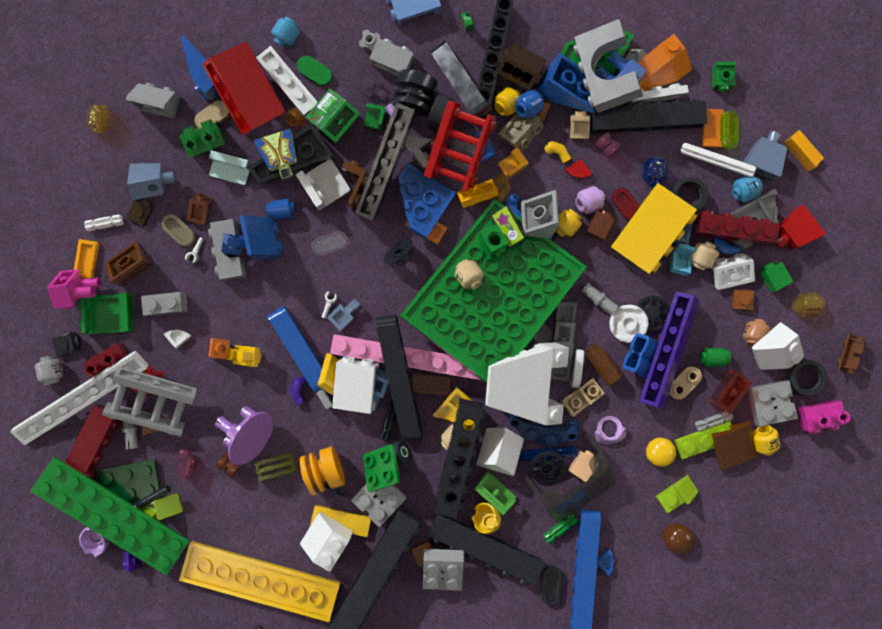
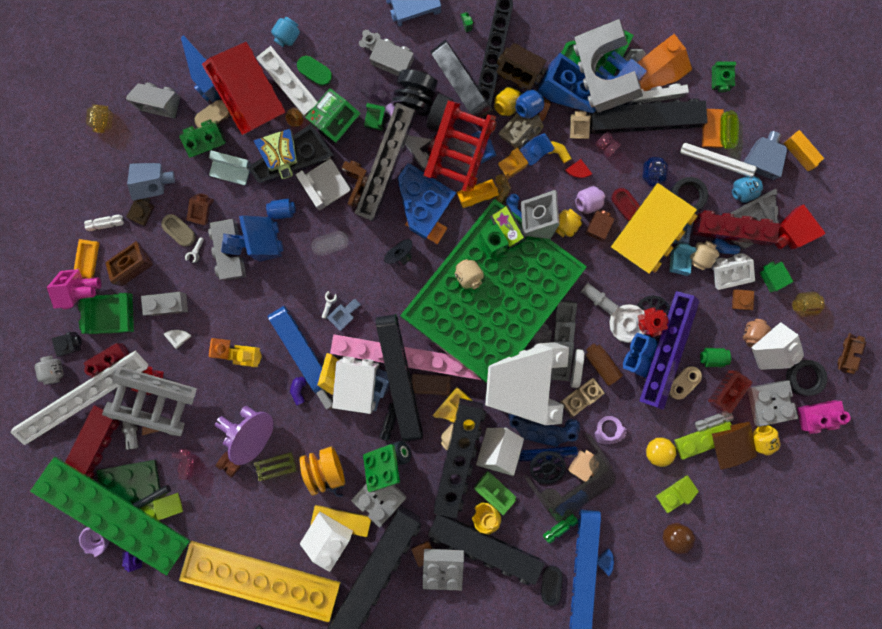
(536, 148): none -> blue bracket
(646, 322): none -> red brick

